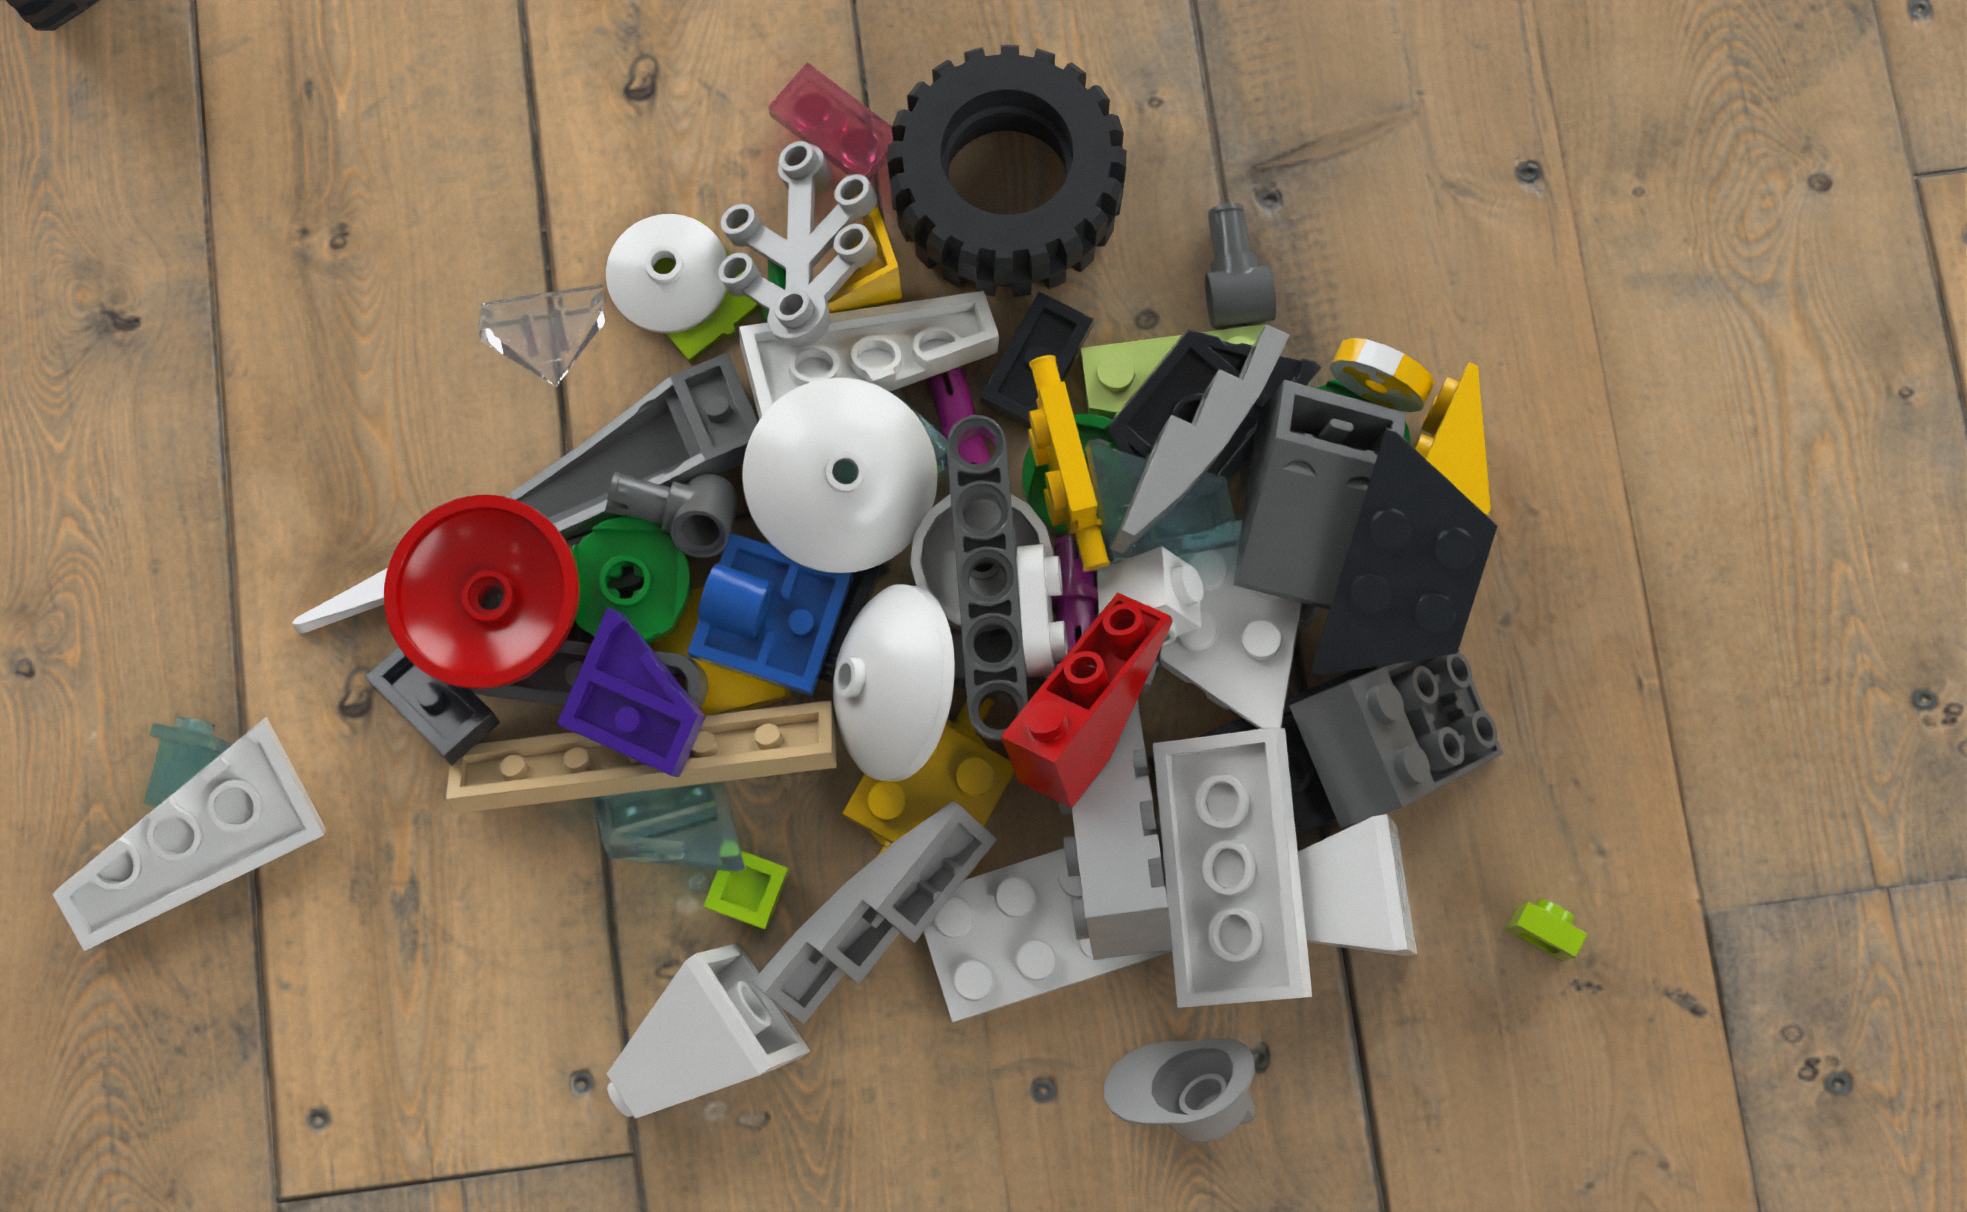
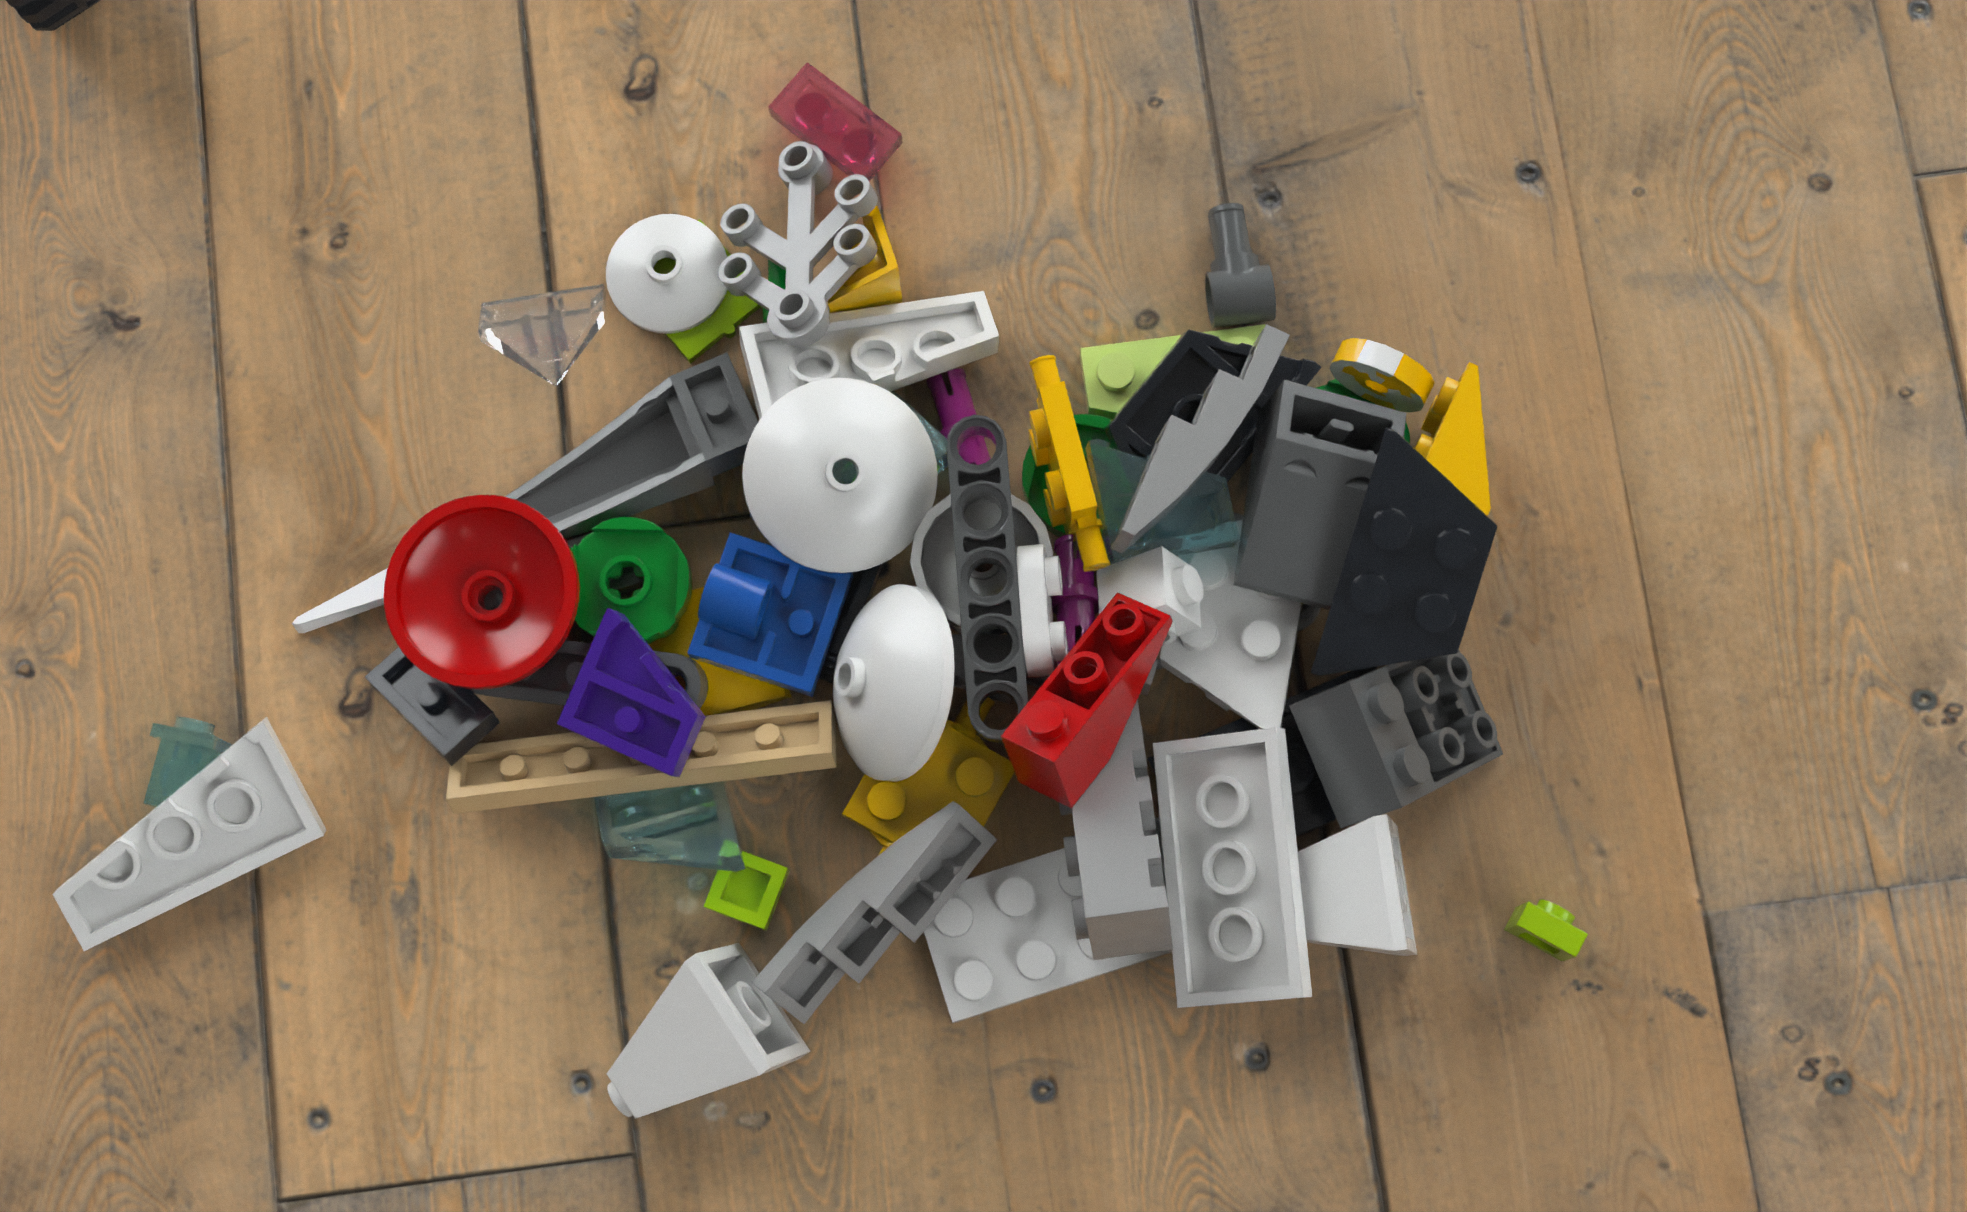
(693, 512): dark grey pin -> none
(1021, 97): black tyre -> none
(1045, 330): black plate -> none
(1186, 1085): light grey piece -> none

